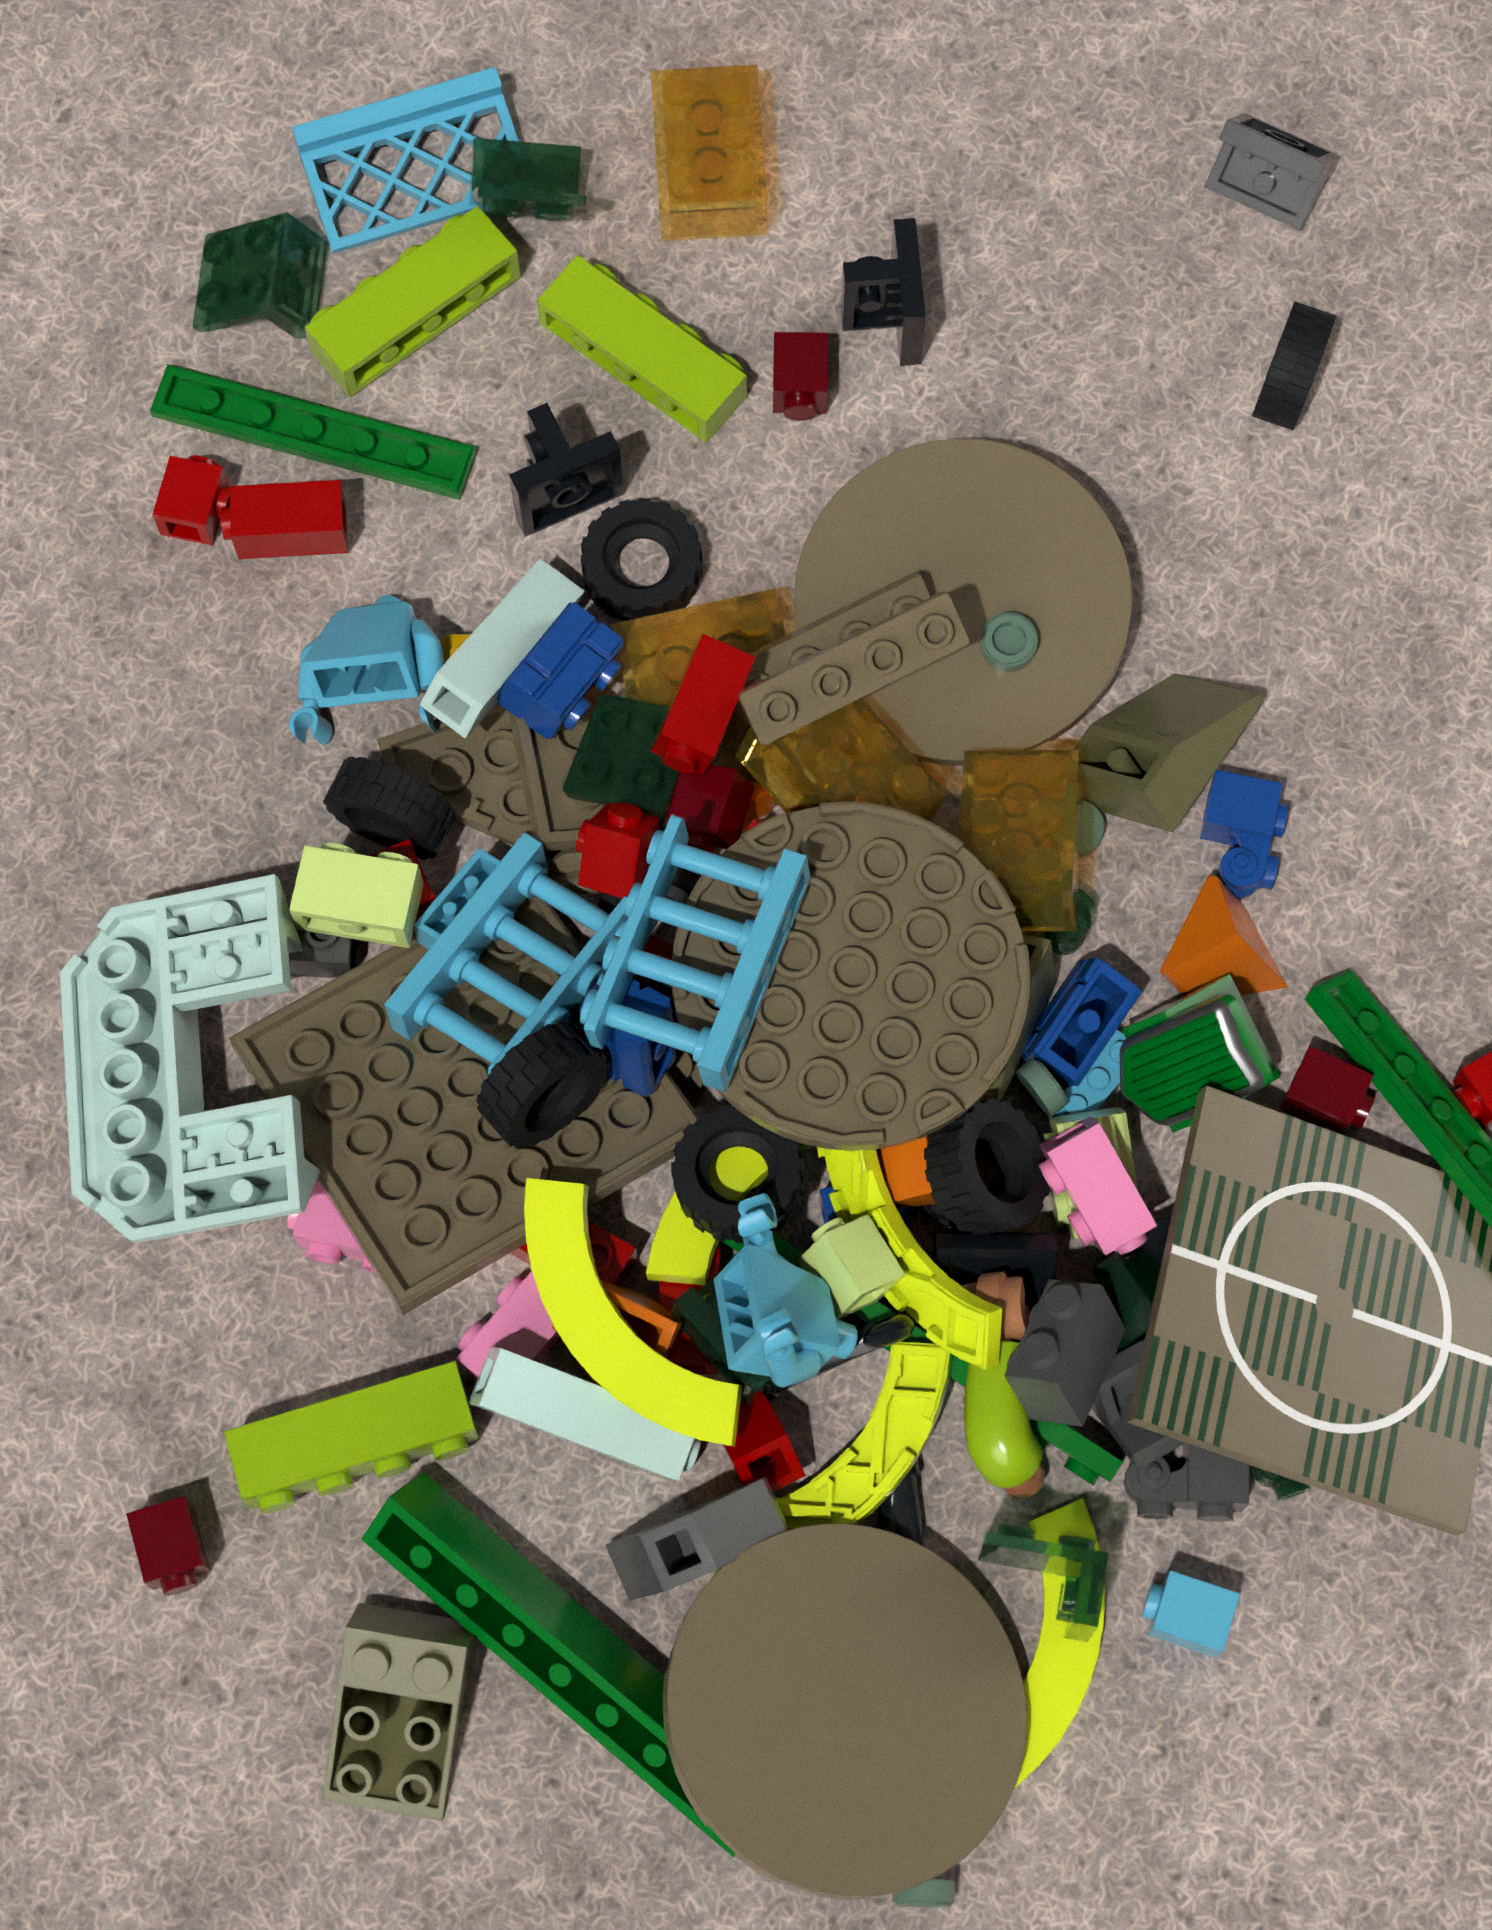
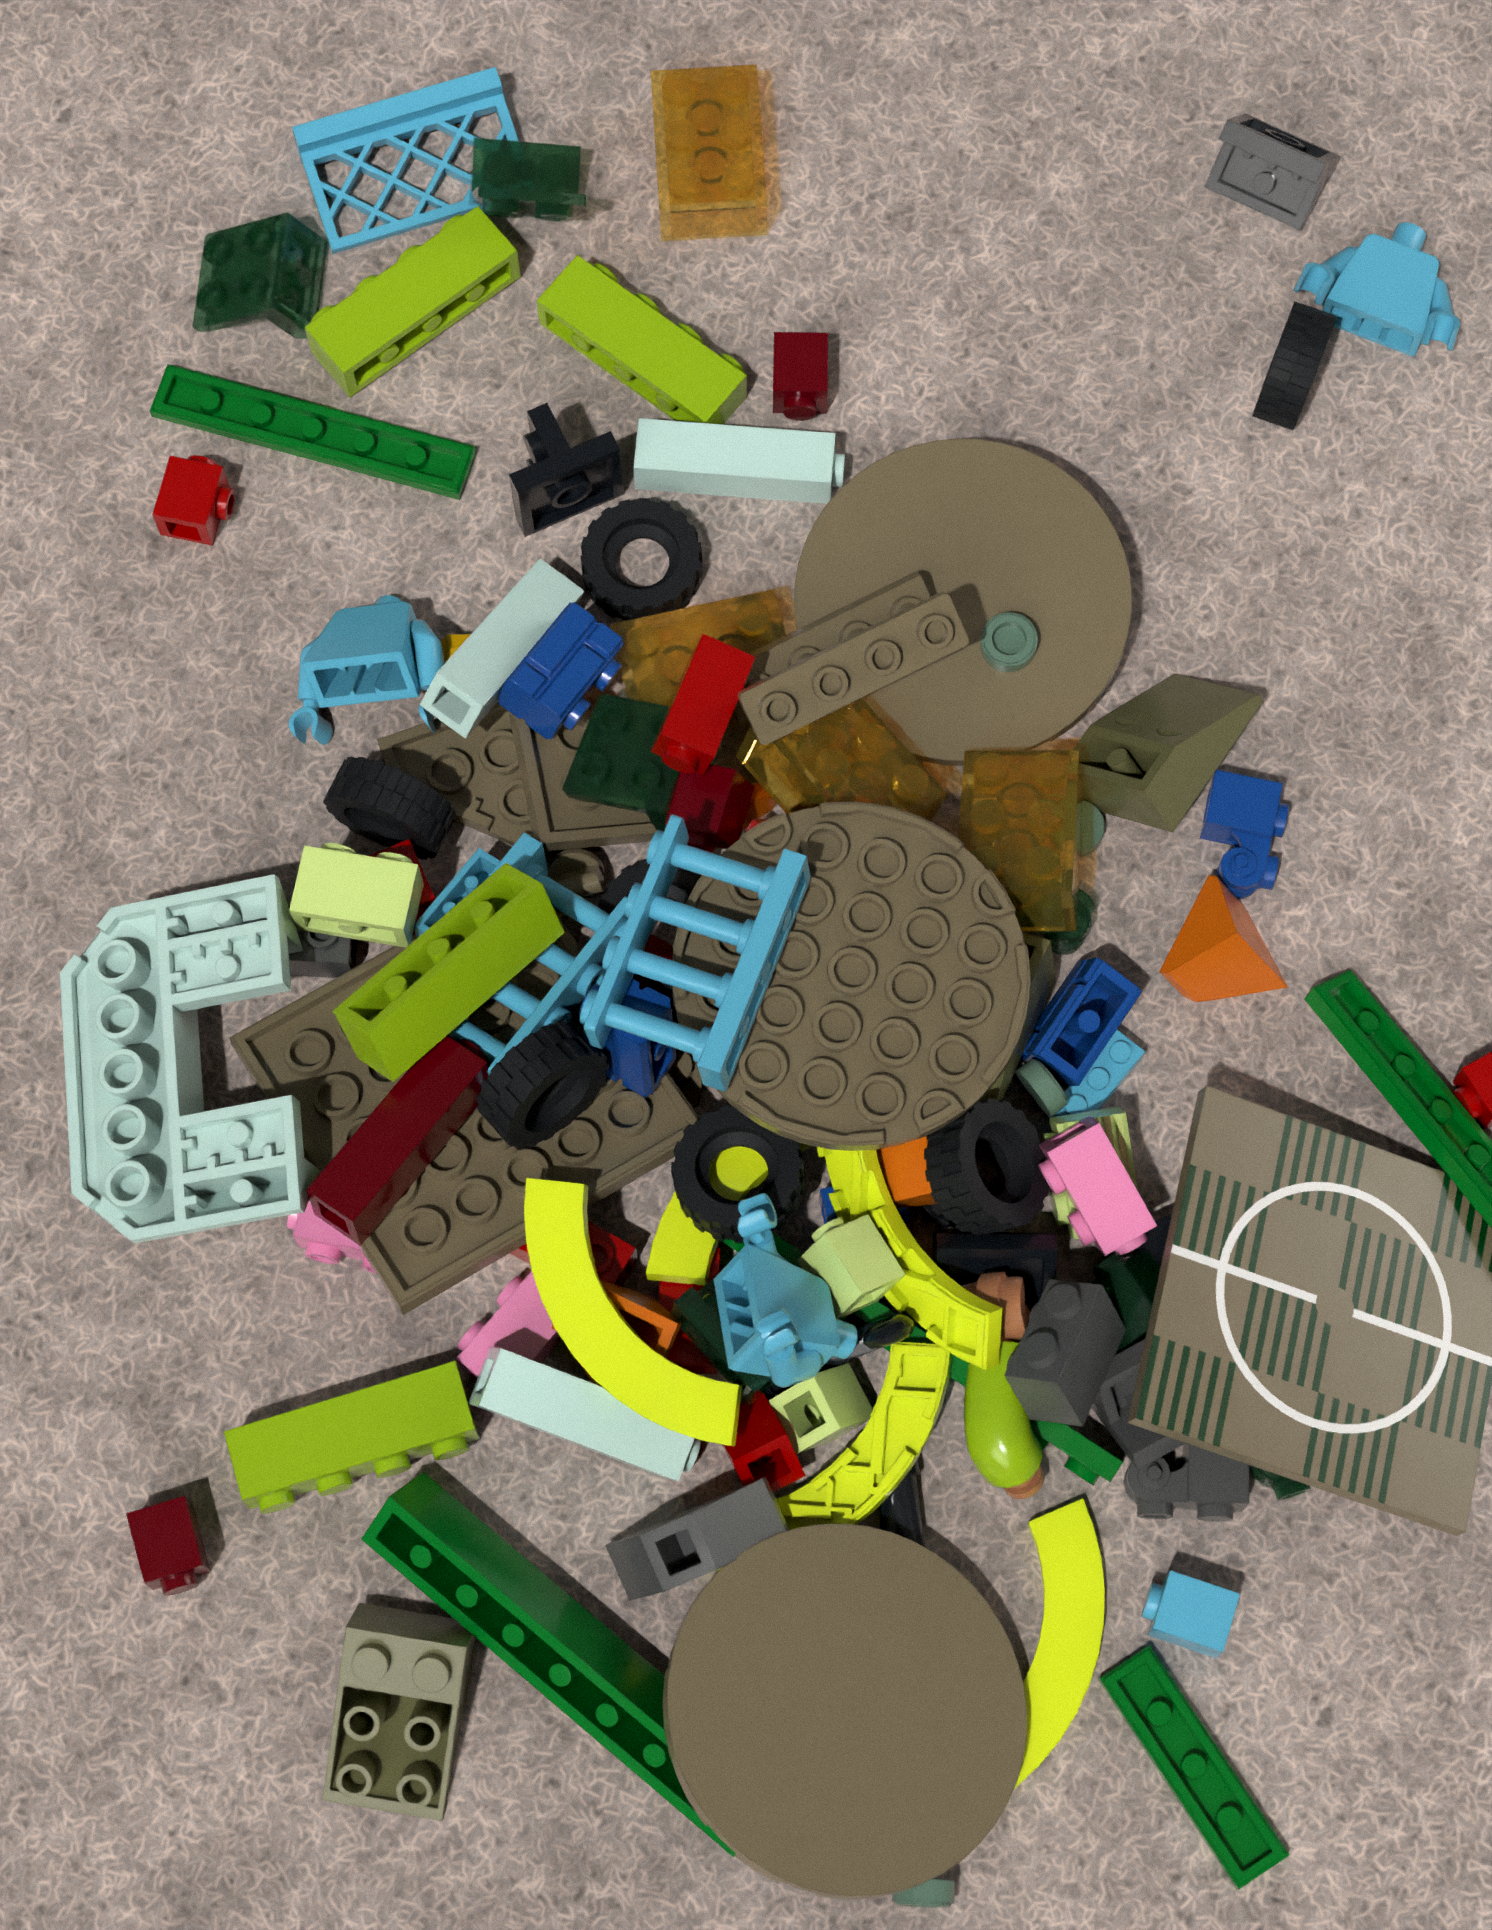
(286, 519): red brick -> none
(399, 1139): none -> dark red brick
(451, 969): none -> lime brick
(615, 848): red brick -> none
(736, 461): none -> light aqua brick
(822, 1408): none -> yellowish green brick
(888, 293): black bracket -> none
(1072, 1557): clear green bracket -> none
(1191, 1046): green piece -> none
(1193, 1768): none -> green tile
(1329, 1093): dark red brick -> none
(1385, 291): none -> medium azure torso

